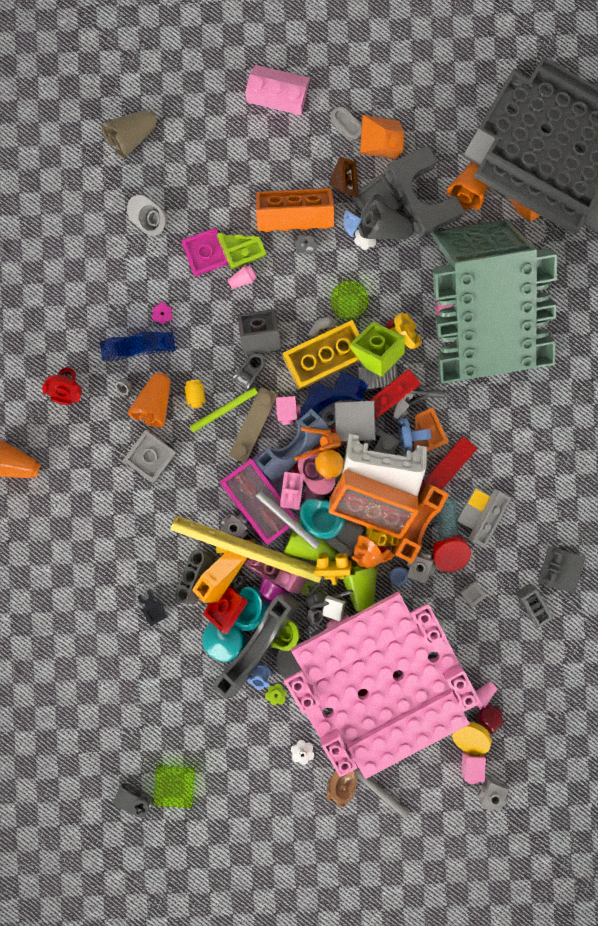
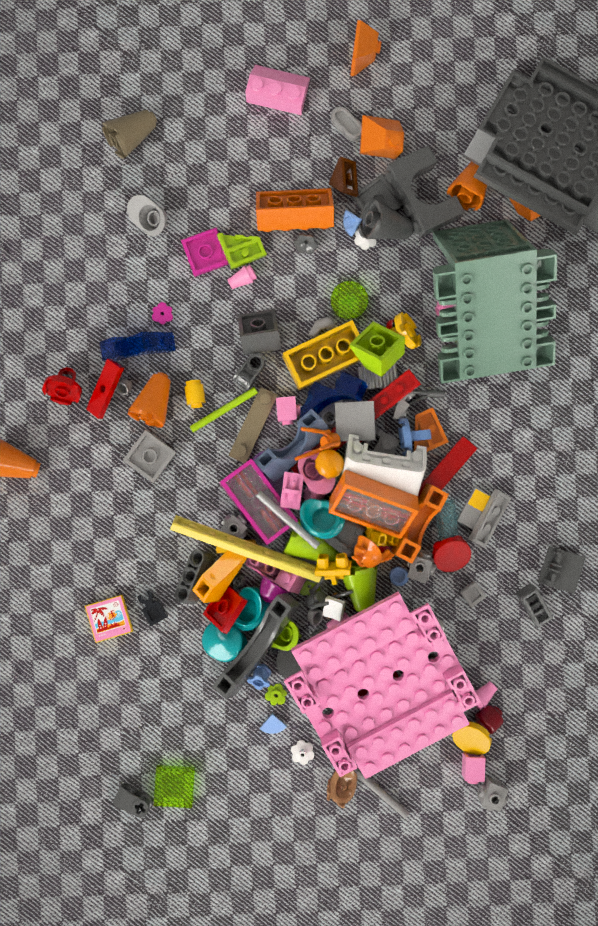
(105, 388): none -> red tile
(109, 618): none -> tile
(273, 725): none -> light blue tile
(365, 47): none -> orange slope

